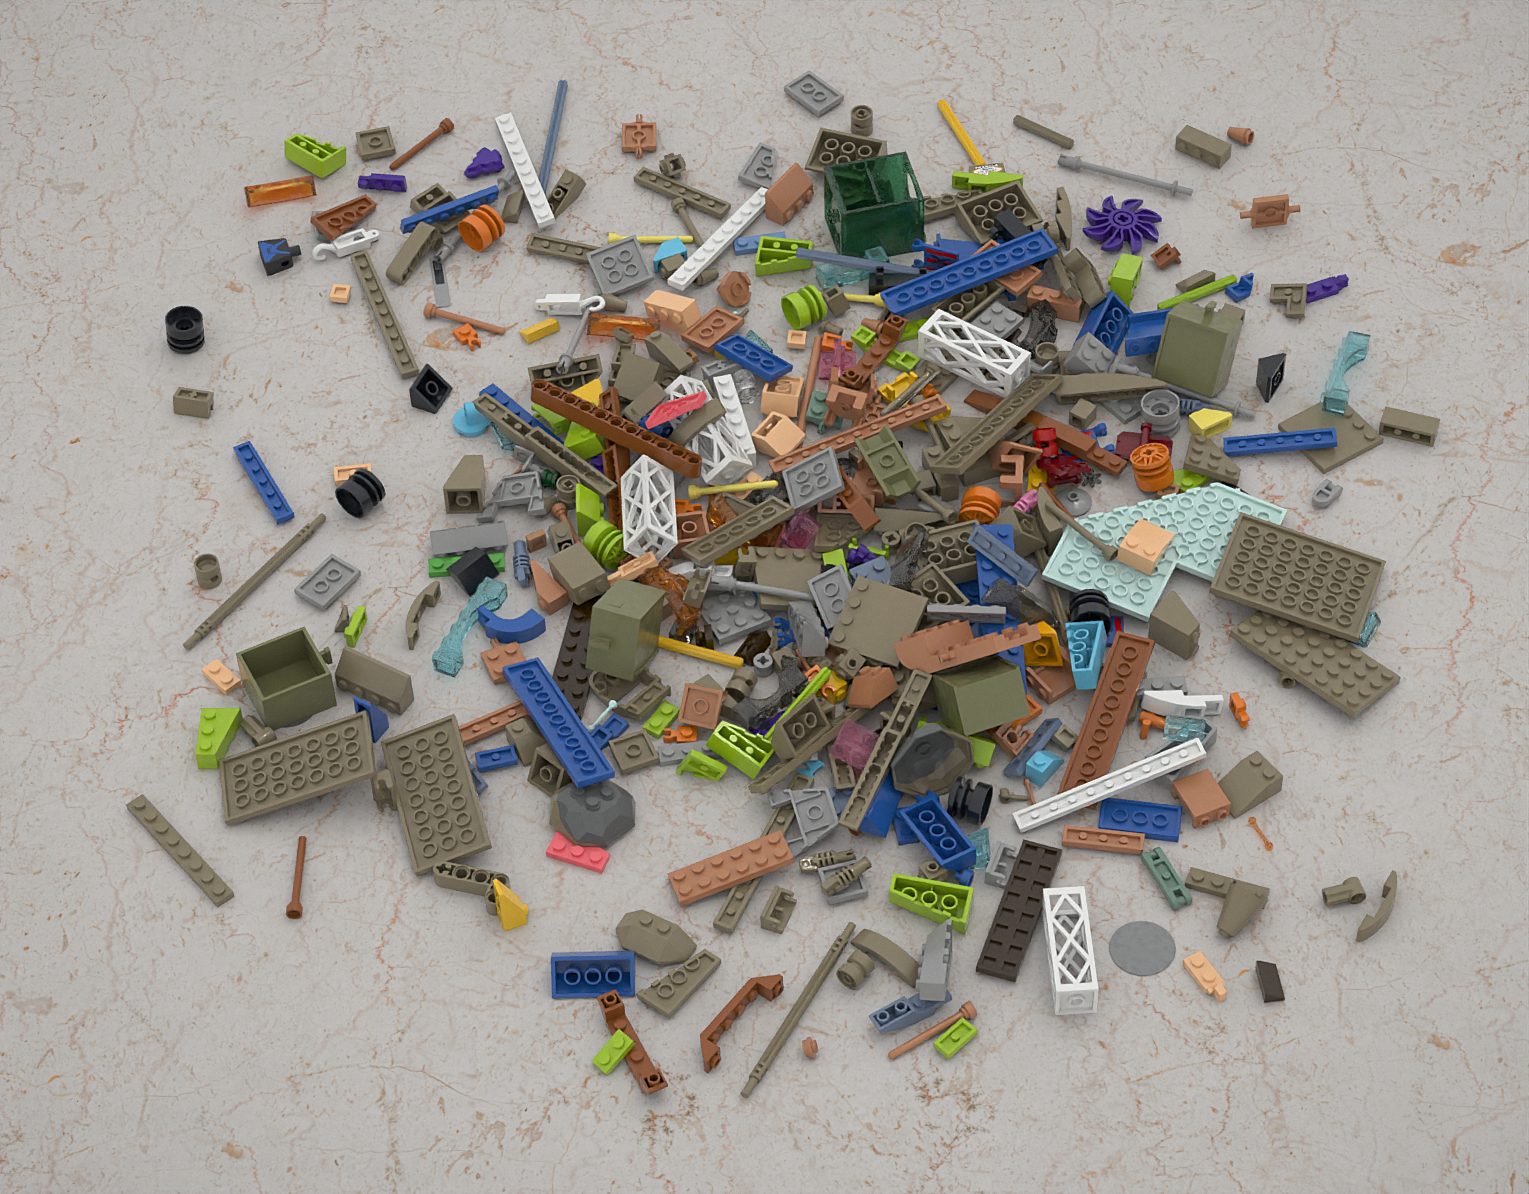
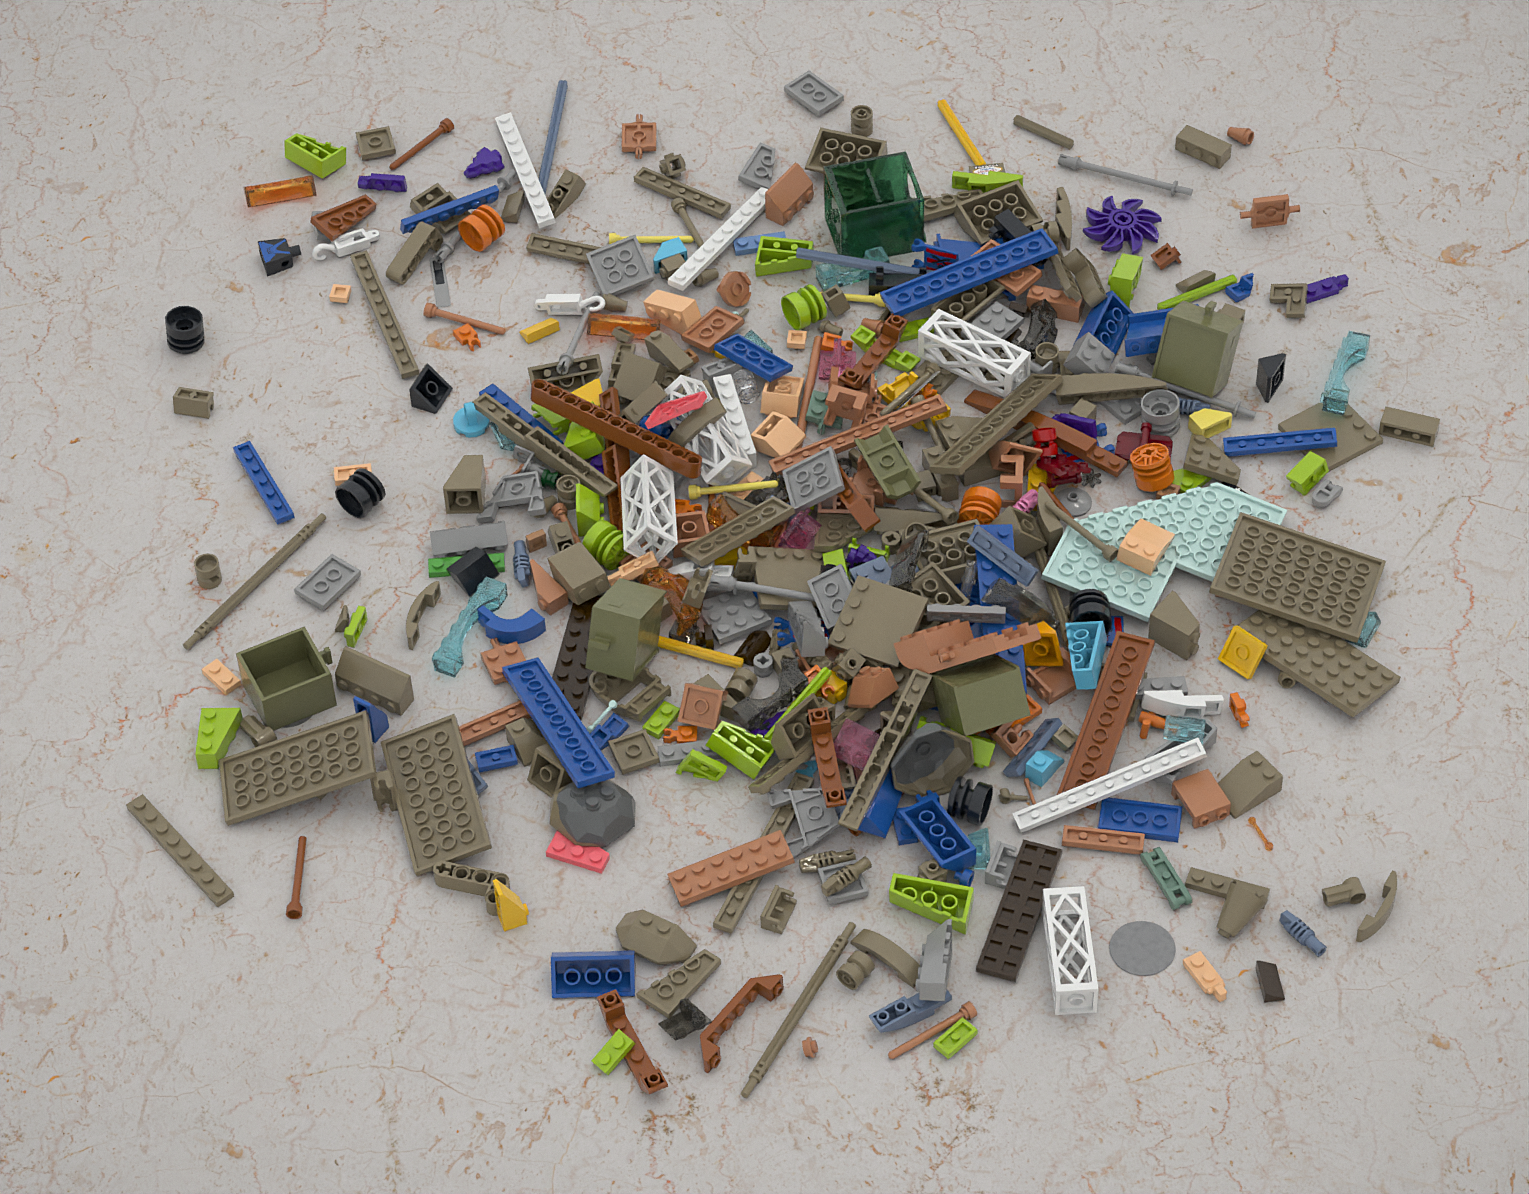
(686, 1021): none -> clear smoke hinge
(826, 758): none -> dark orange slope
(968, 578): none -> clear pin
(1082, 424): none -> dark purple hinge
(1242, 652): none -> yellow plate
(1301, 932): none -> sand blue hinge
(1307, 473): none -> lime hinge

